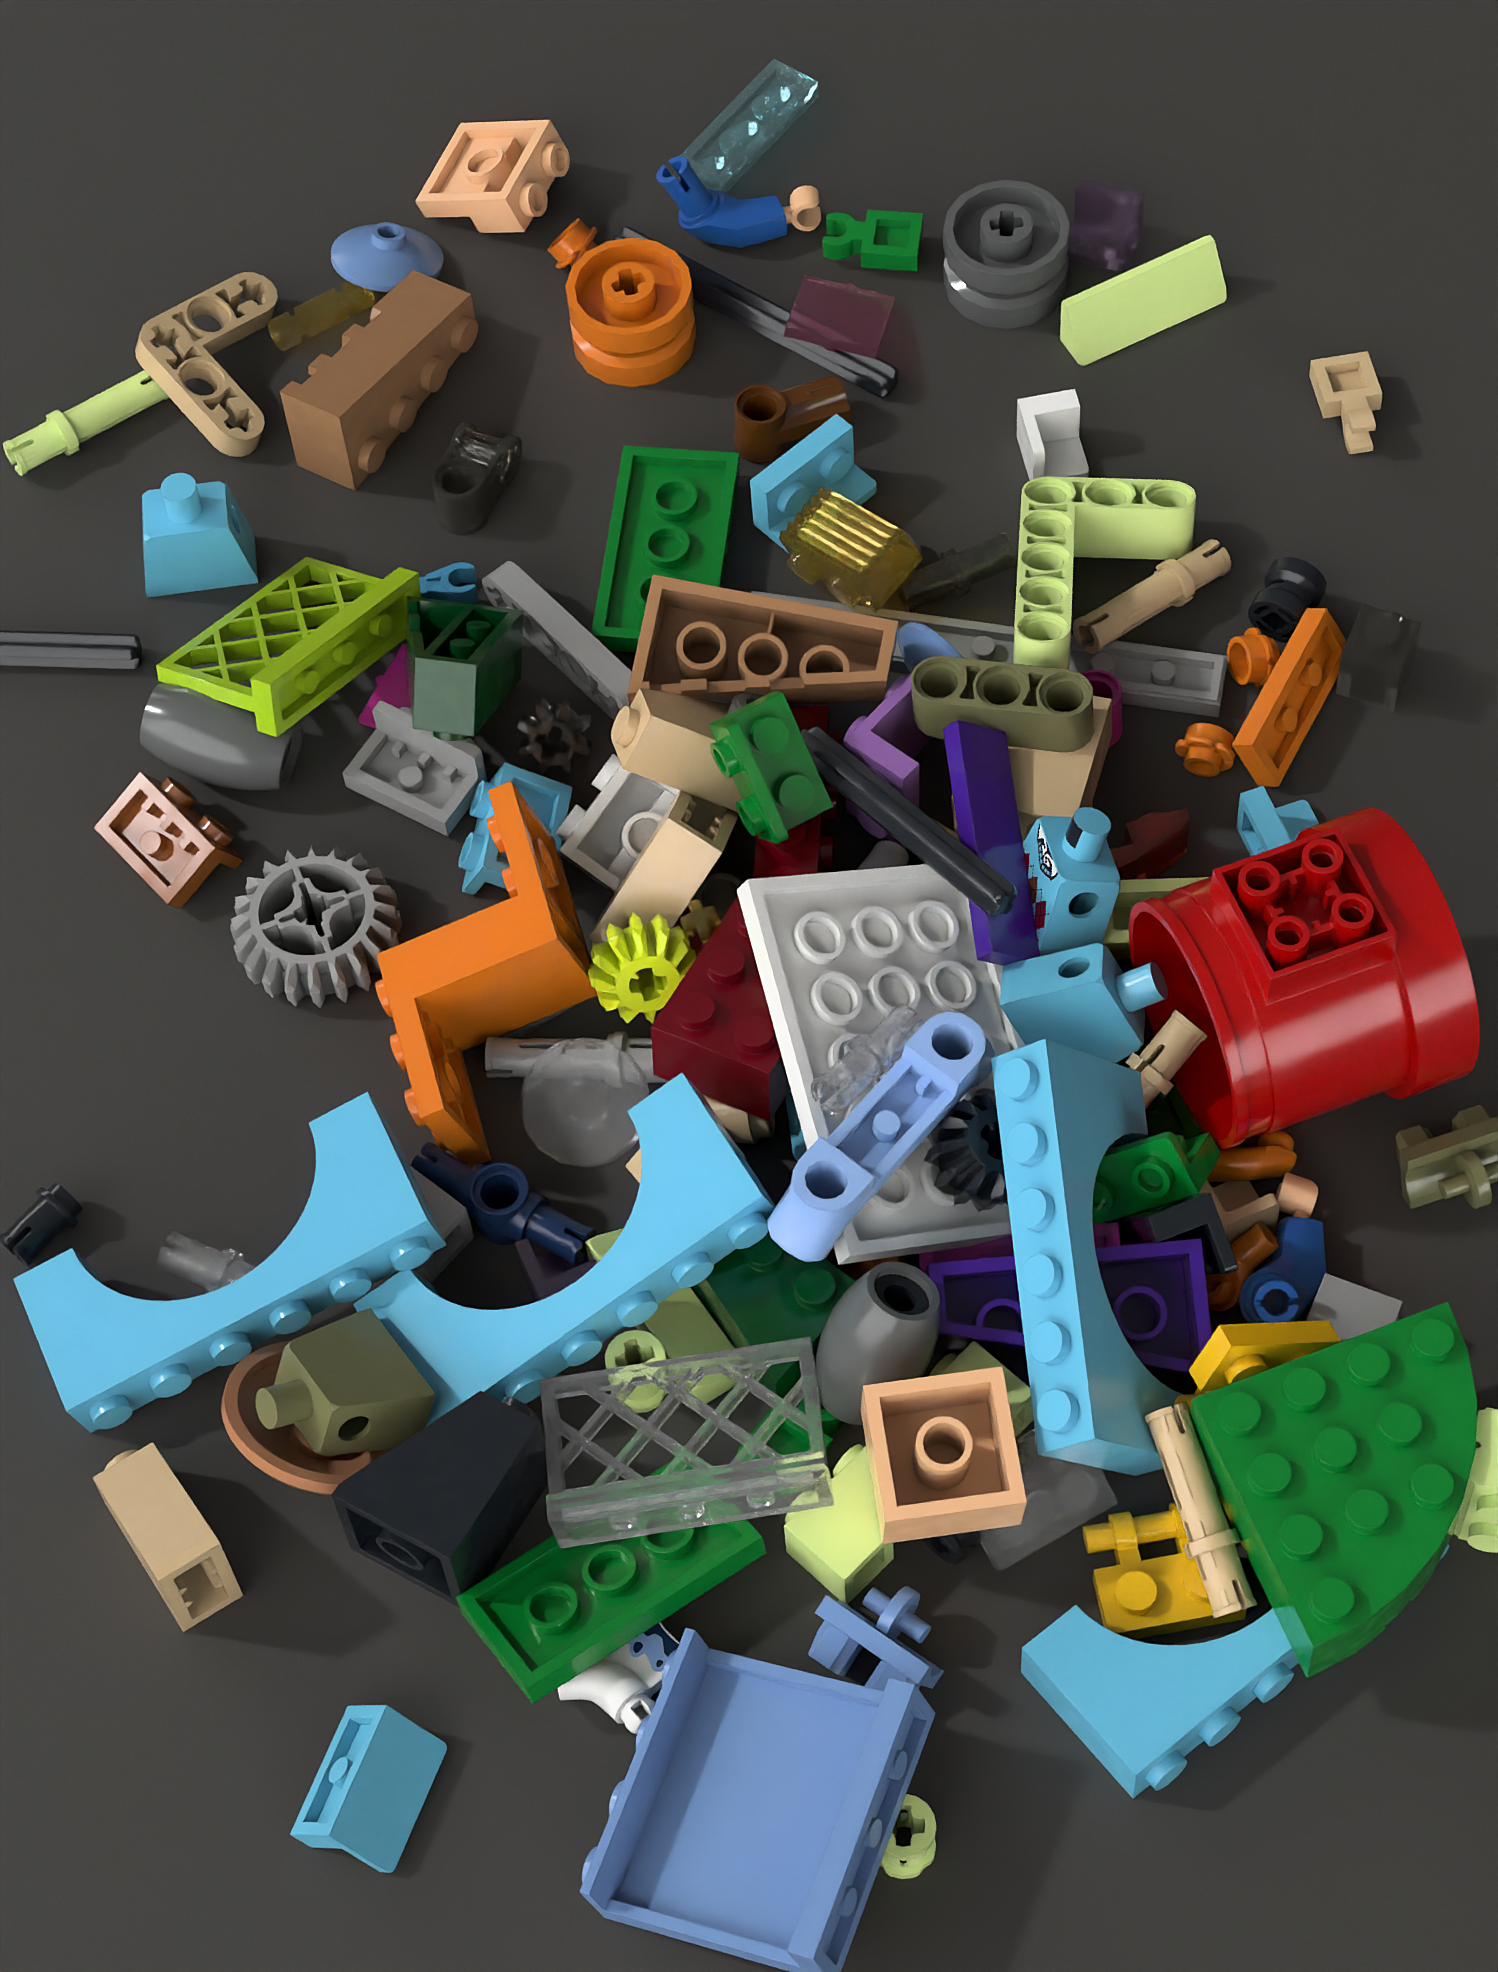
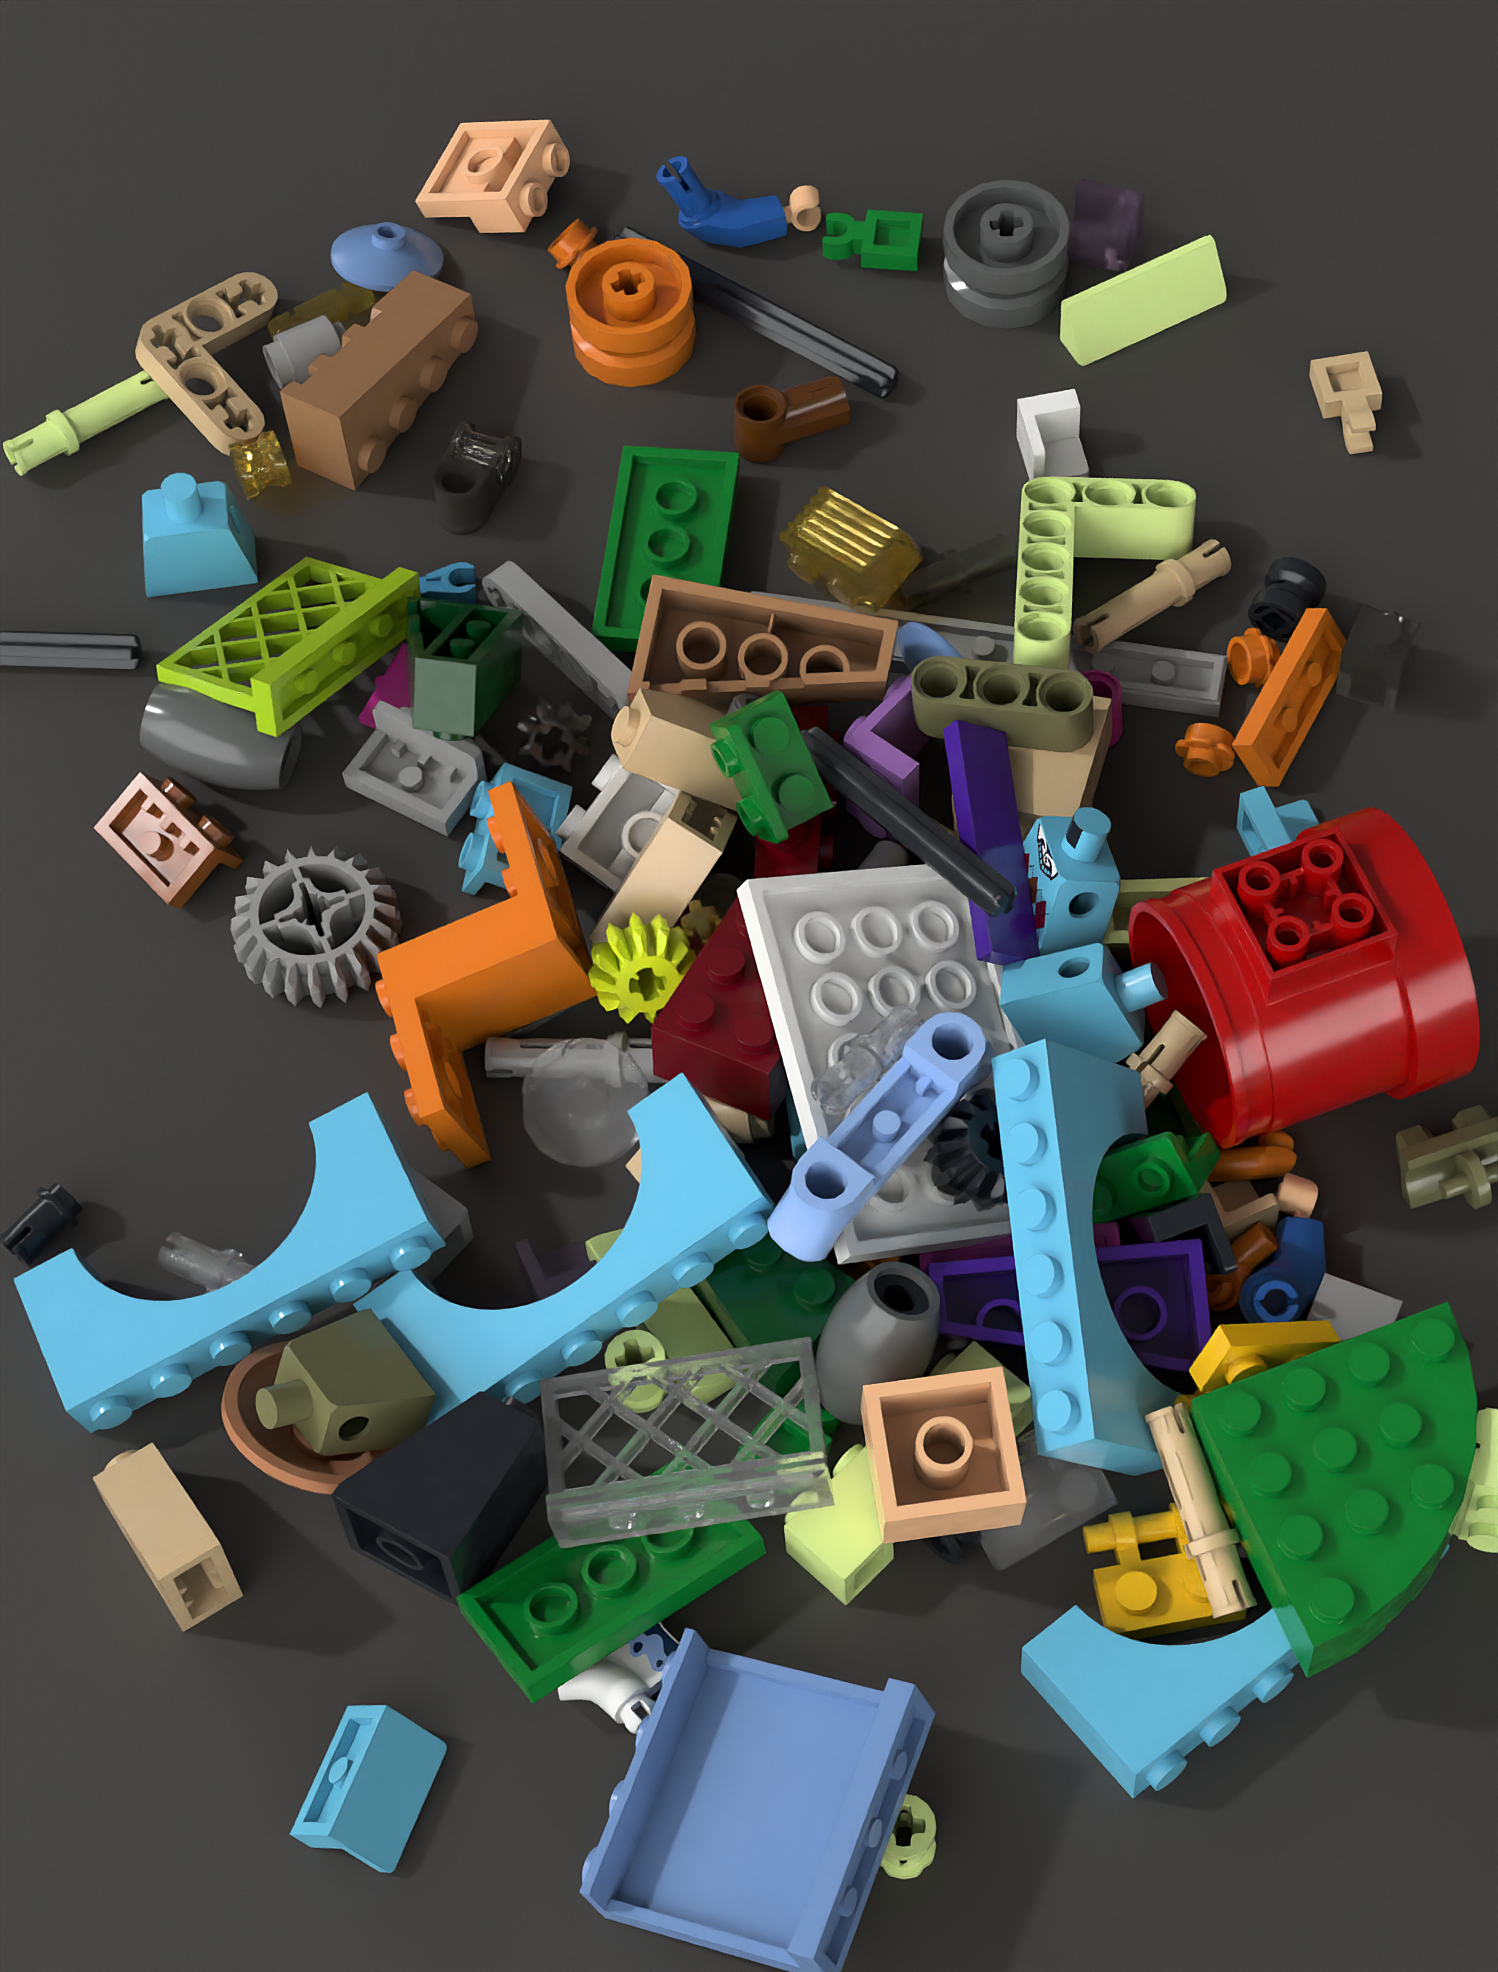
(259, 464): none -> clear yellow wheel
(299, 347): none -> light grey brick
(527, 1217): dark blue pin -> none
(750, 125): clear light blue plate -> none
(814, 462): medium azure bracket -> none
(839, 316): clear pink piece -> none
(848, 1631): medium blue hips -> none
(1152, 845): clear red slope -> none

